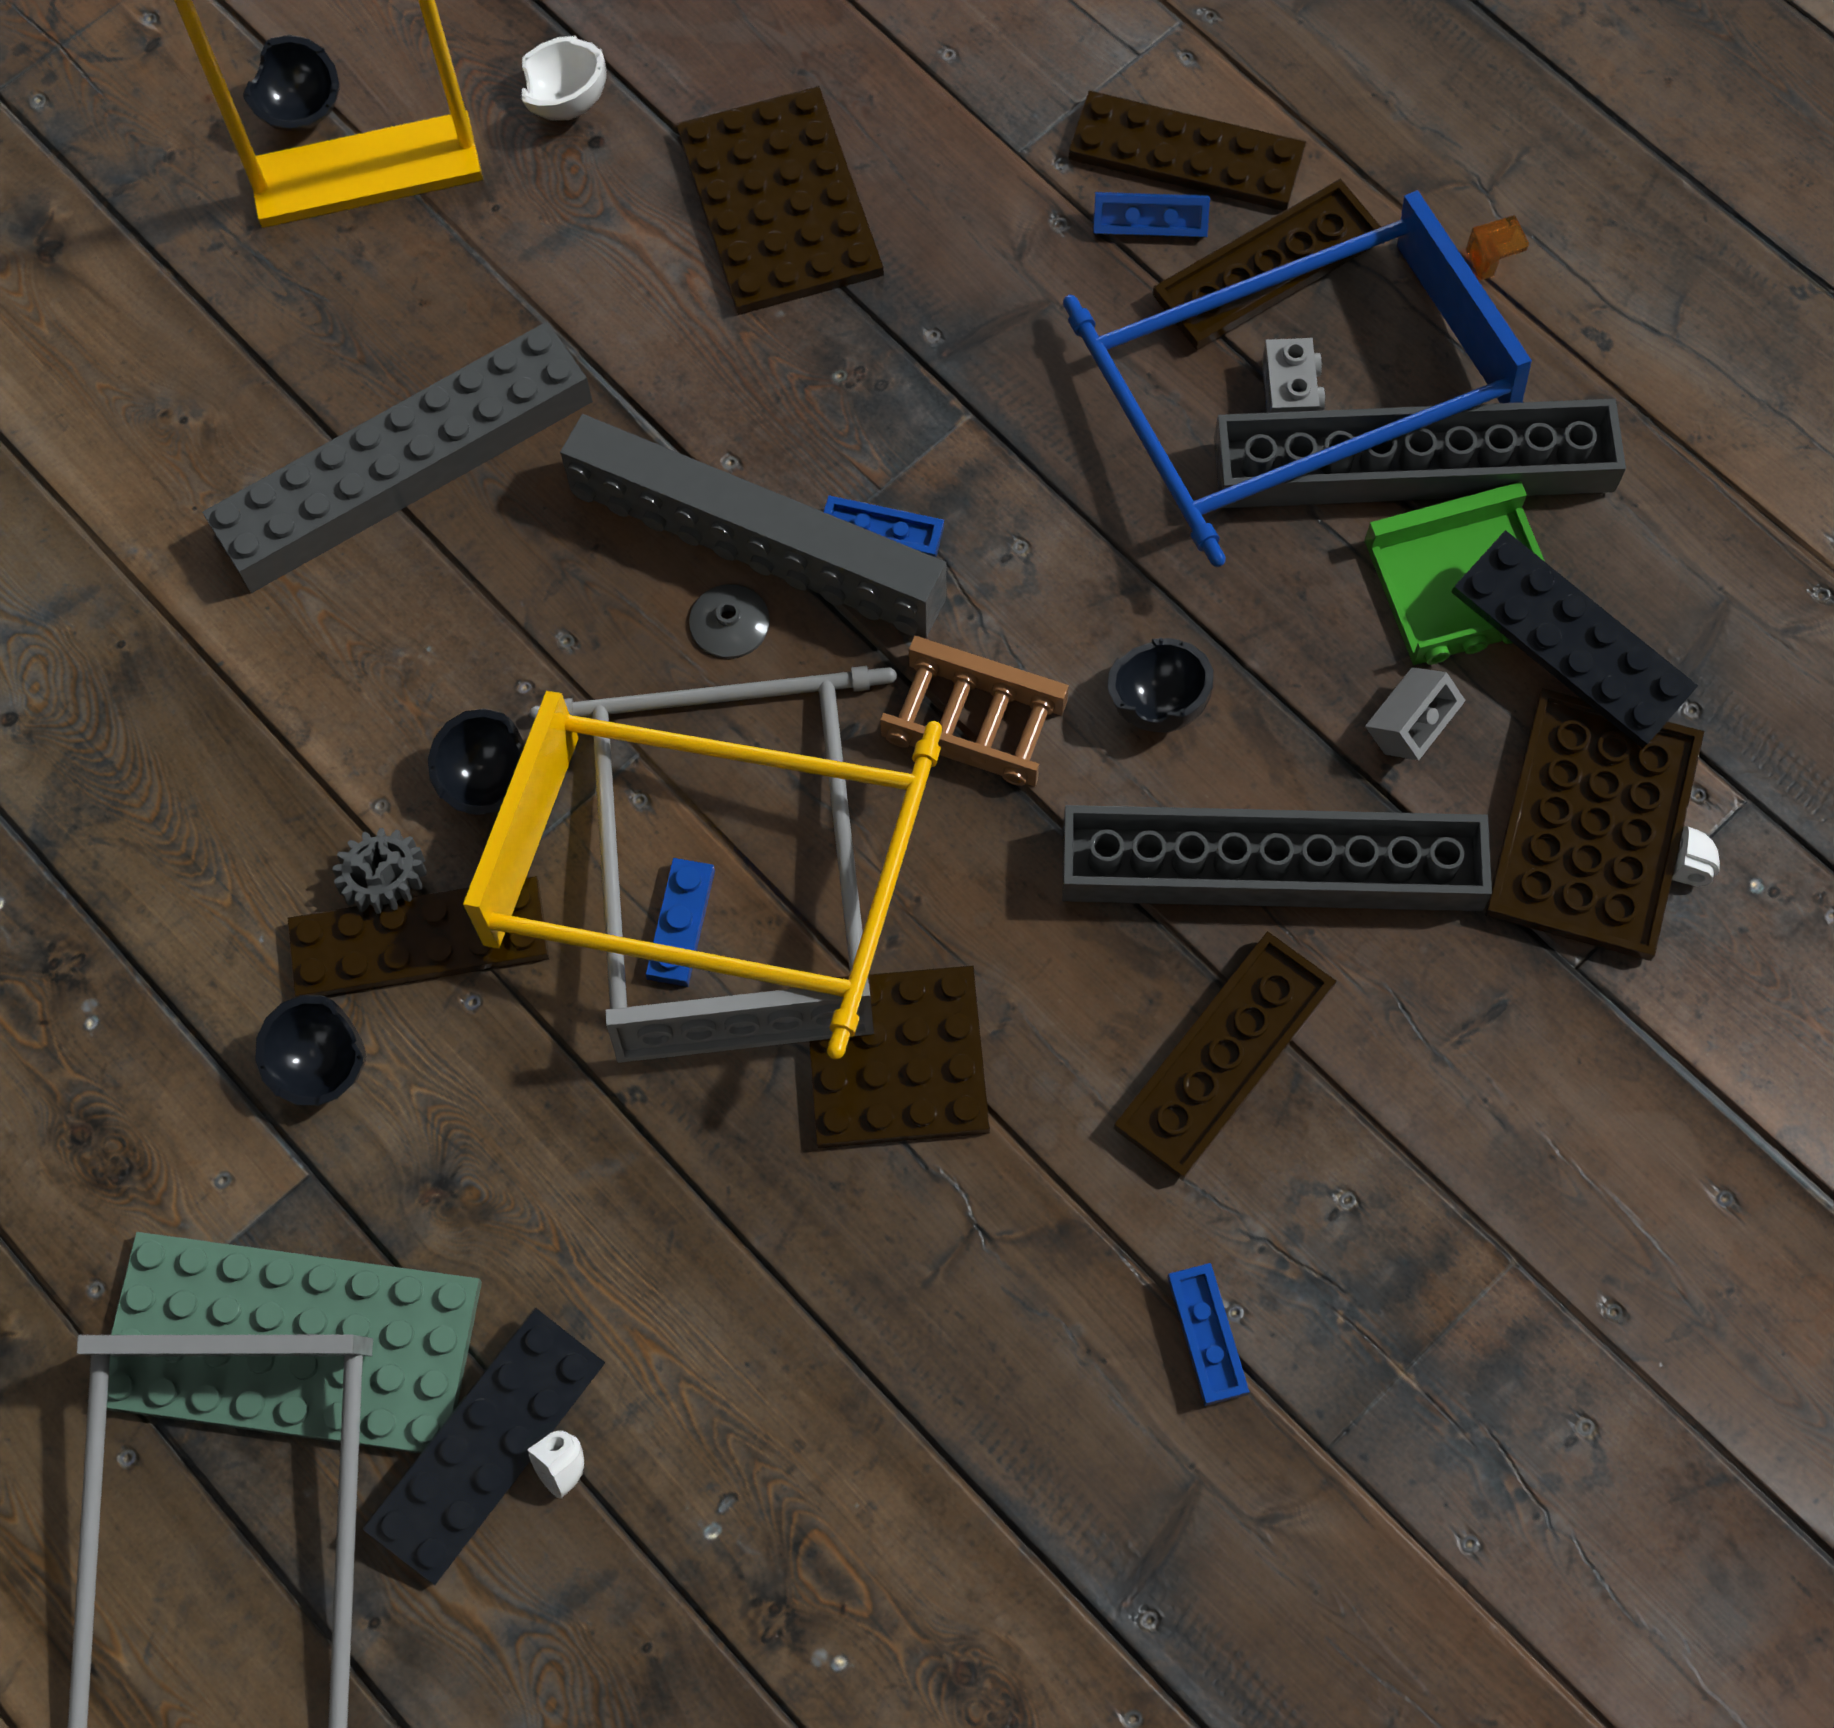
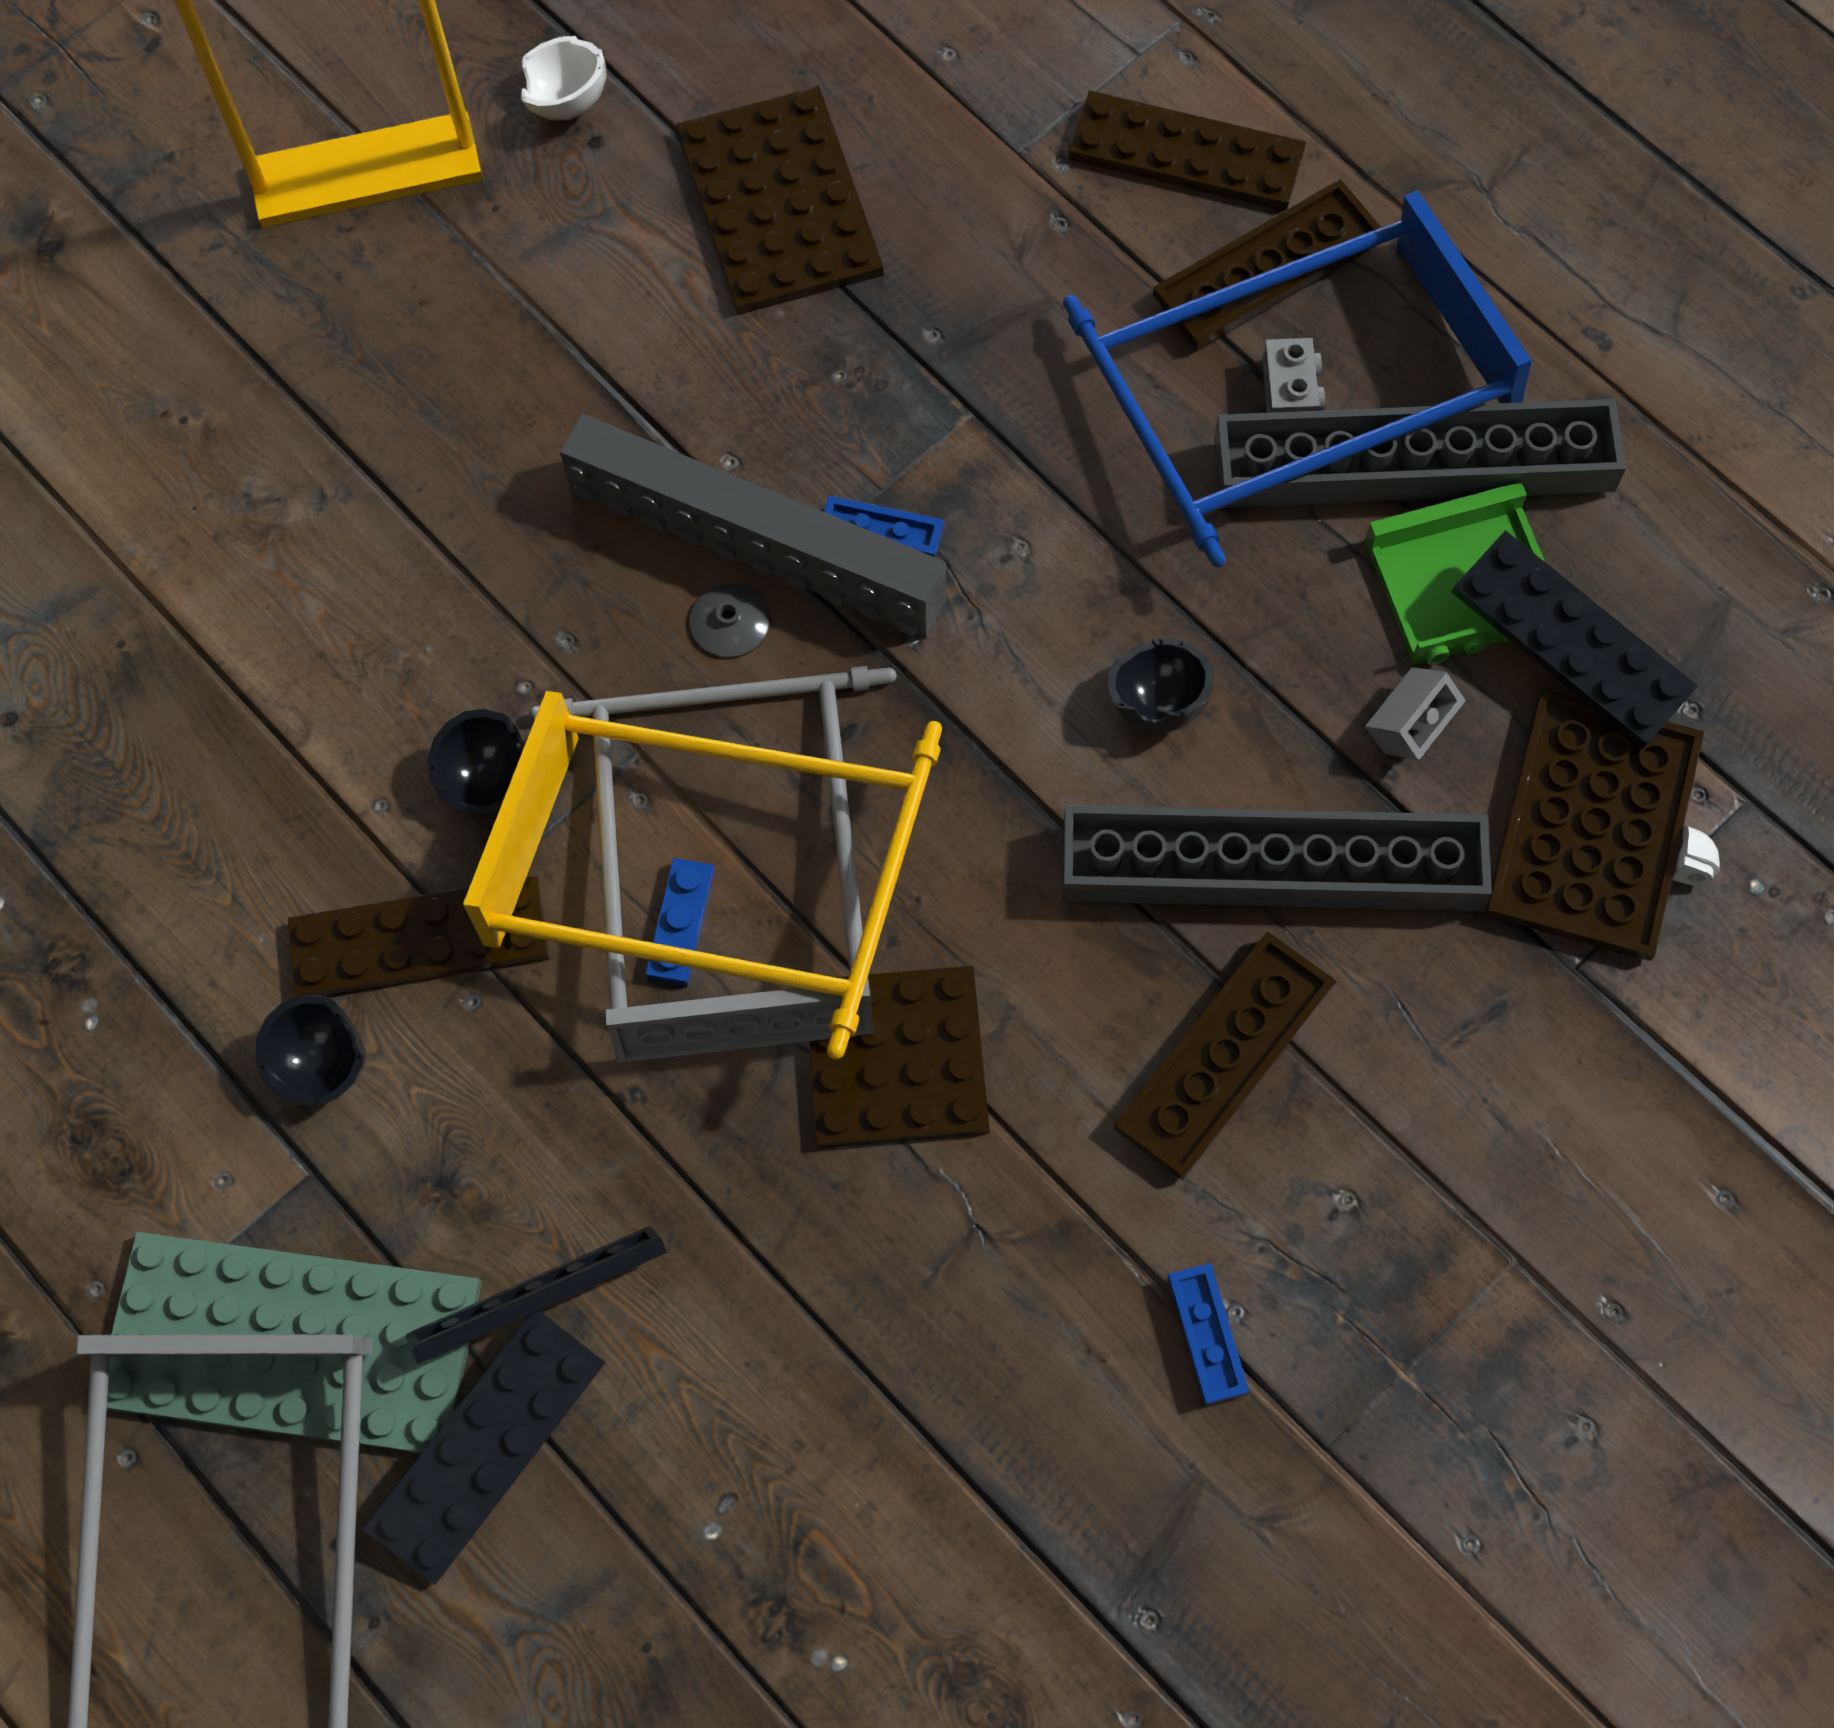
(293, 84): black cylinder -> none
(376, 873): dark grey gear -> none
(398, 456): dark grey brick -> none
(534, 1294): none -> black tile
(558, 1462): white piece -> none
(968, 673): medium nougat fence -> none
(1151, 214): blue plate -> none
(1495, 241): clear orange panel -> none

